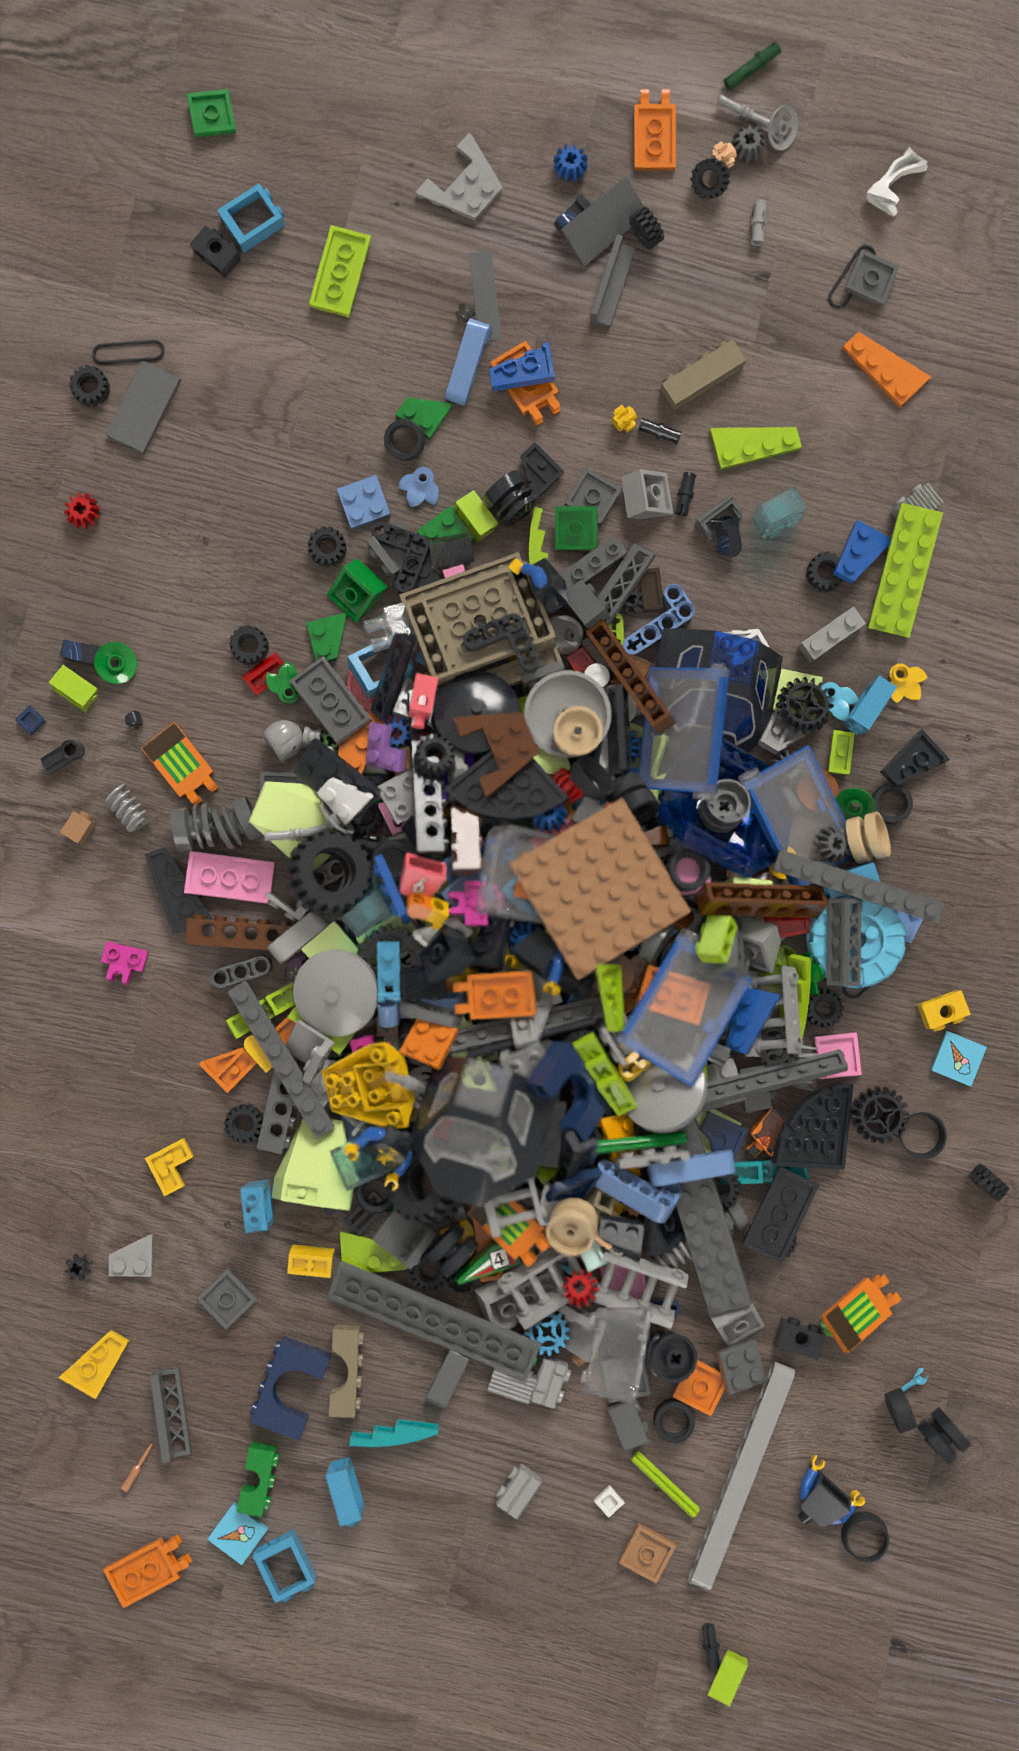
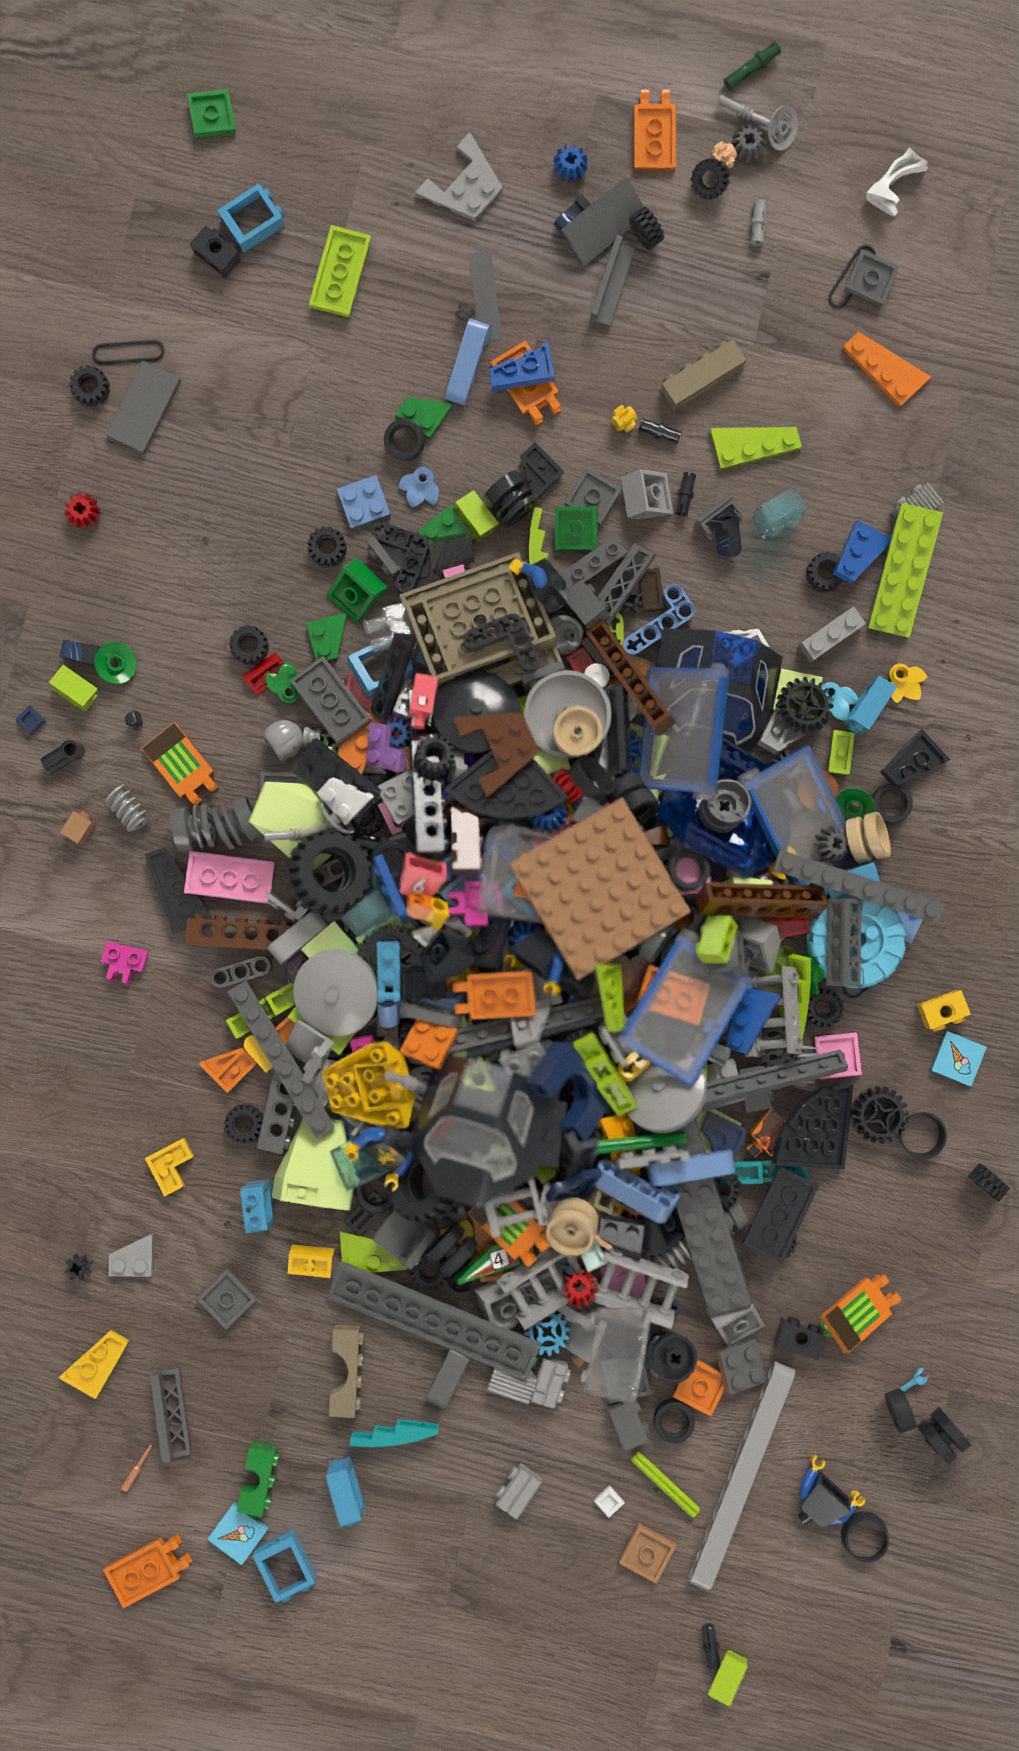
(270, 1410): dark blue arch -> none

